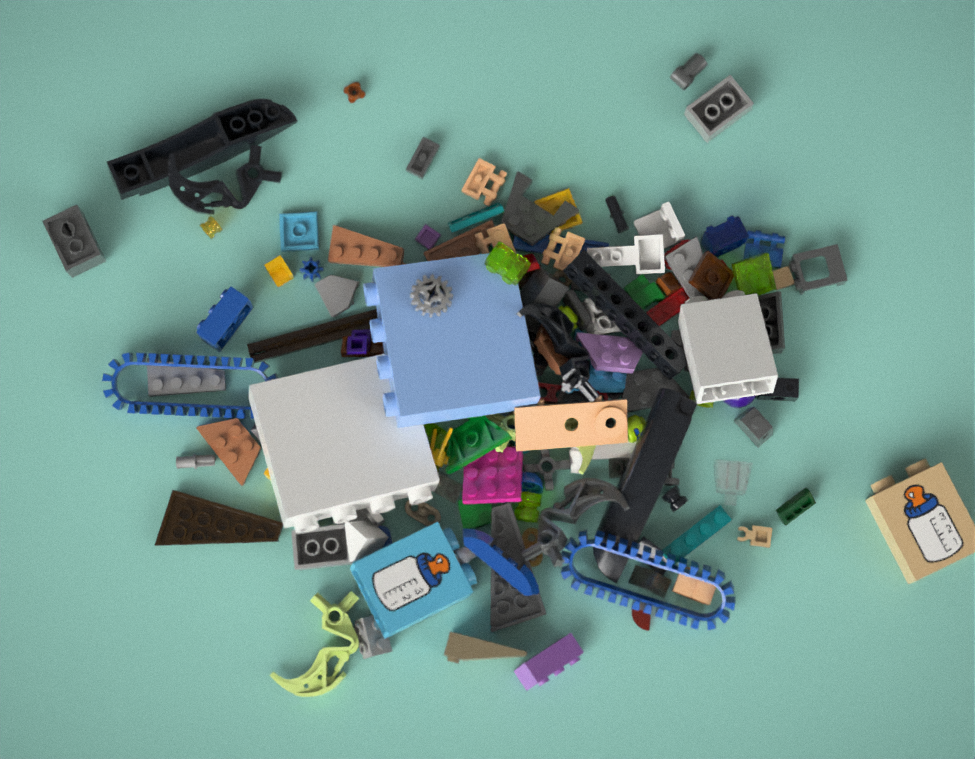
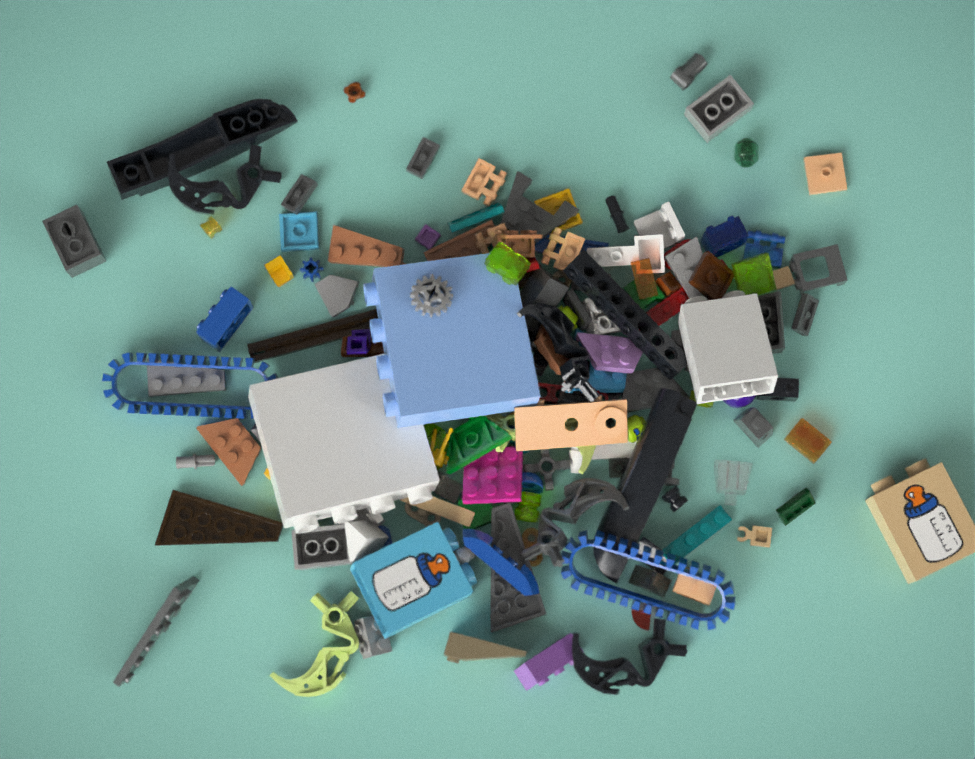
(160, 624): none -> dark grey wing
(299, 194): none -> dark grey plate
(446, 510): none -> tan sticker
(520, 243): none -> nougat bracket
(644, 279): none -> clear orange plate
(651, 662): none -> black piece
(746, 152): none -> clear green head
(805, 314): none -> dark grey plate
(807, 440): none -> clear orange plate
(825, 173): none -> light nougat plate

